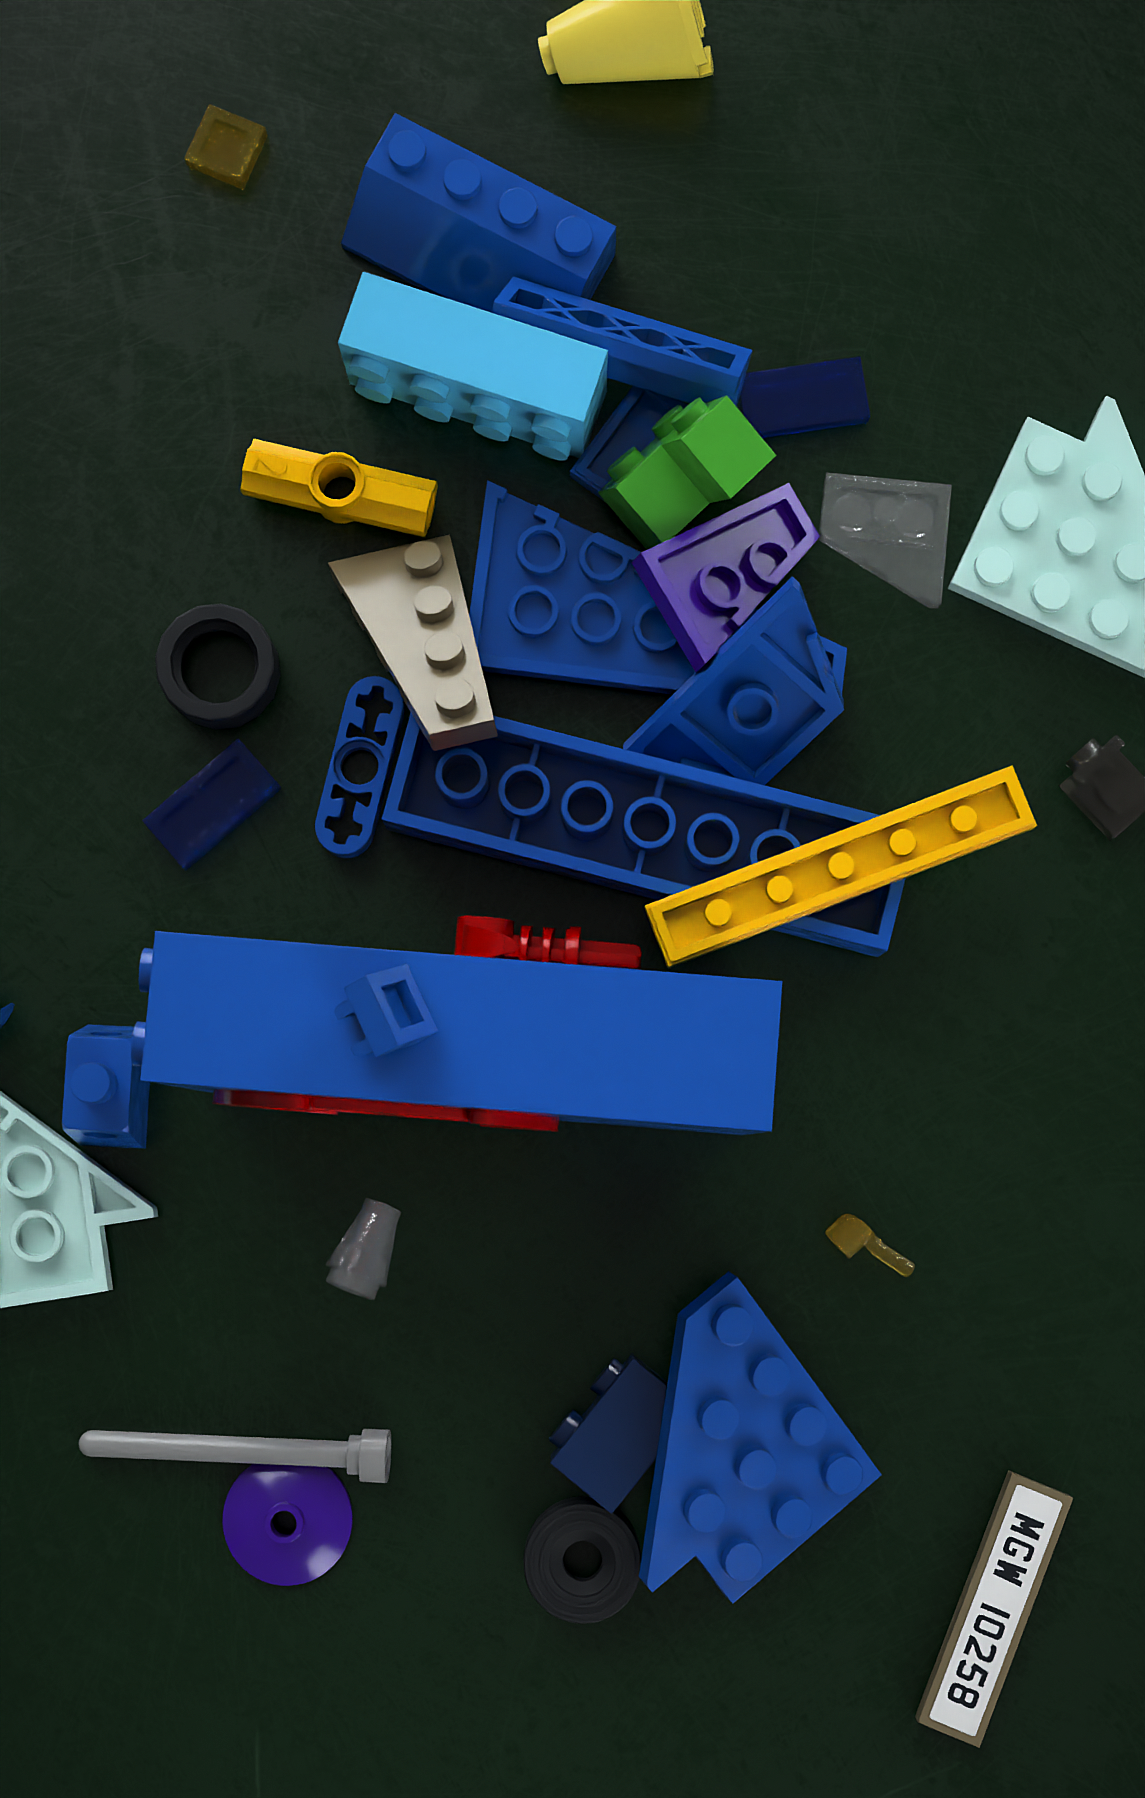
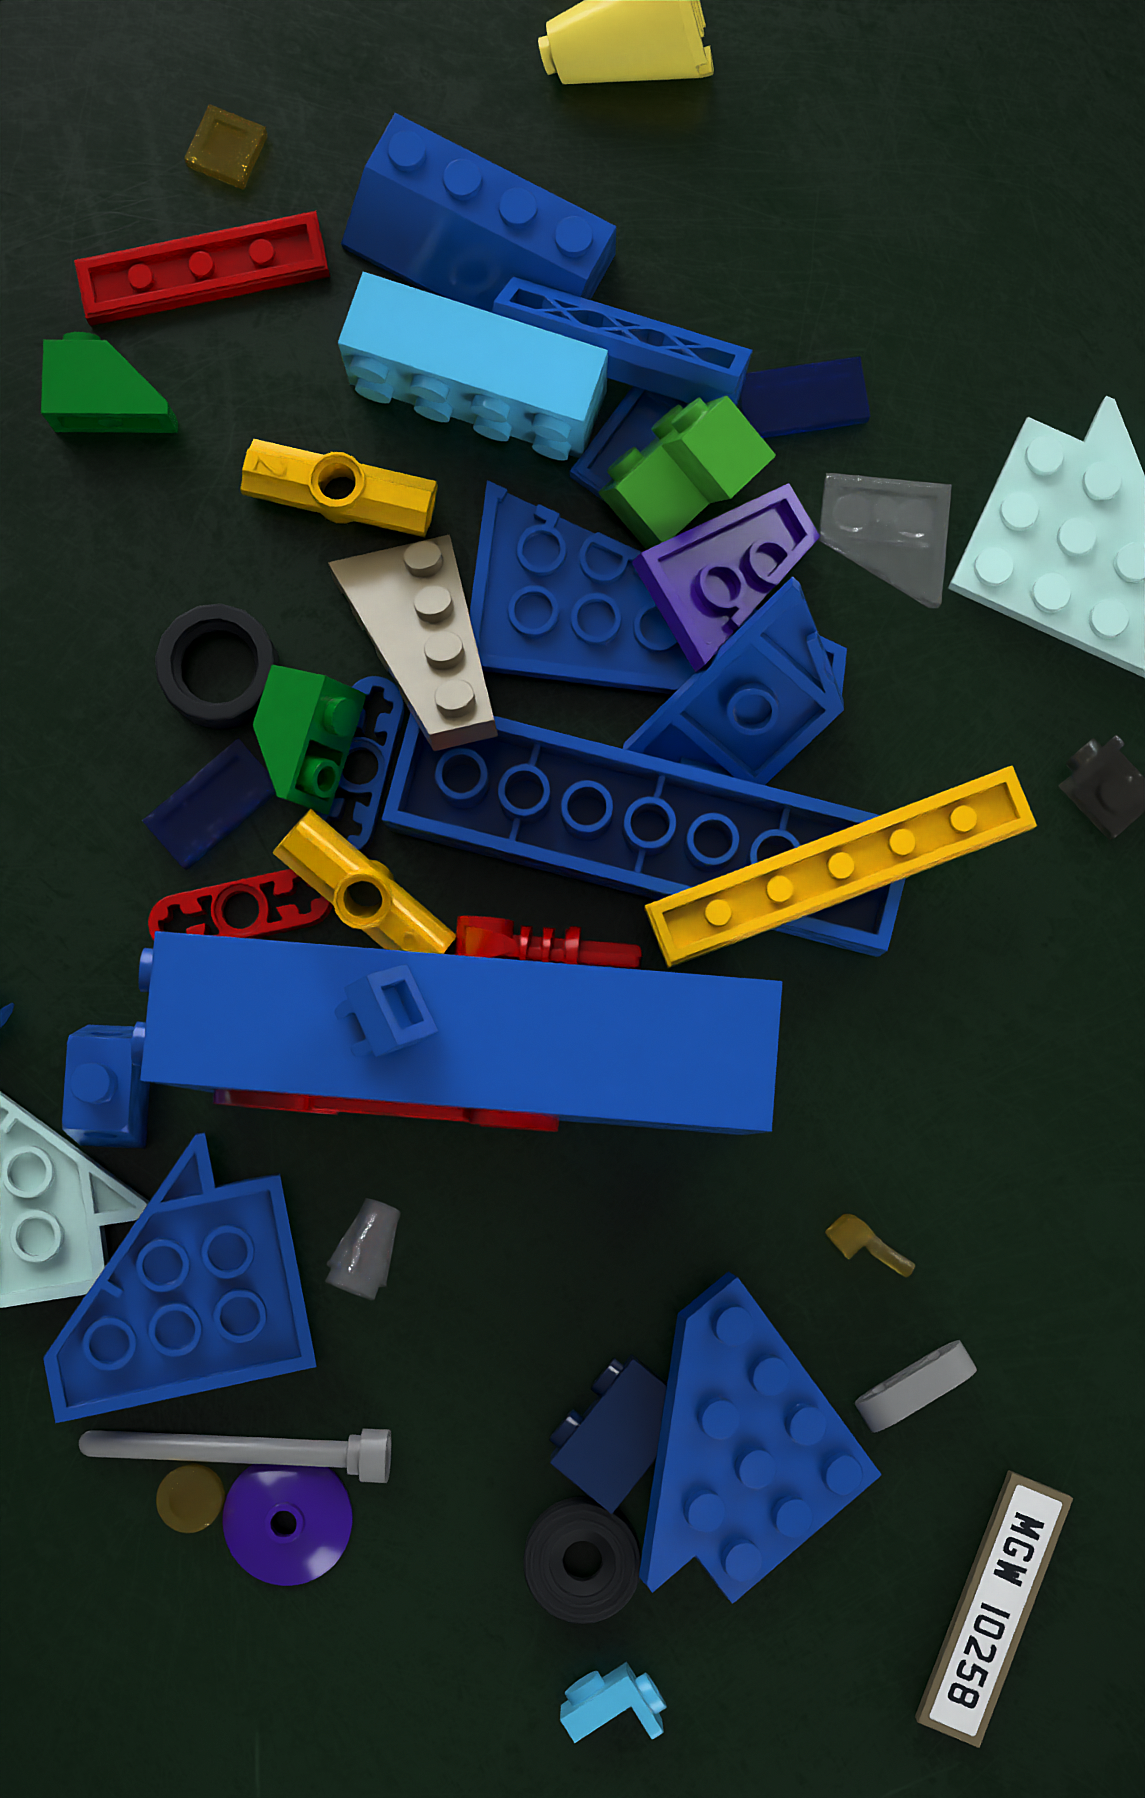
(97, 390): none -> green slope
(188, 1300): none -> blue wing
(190, 1498): none -> clear yellow tile
(202, 268): none -> red tile
(285, 885): none -> red beam
(306, 734): none -> green slope
(333, 864): none -> yellow piece
(599, 1699): none -> medium azure bracket
(915, 1386): none -> light grey beam

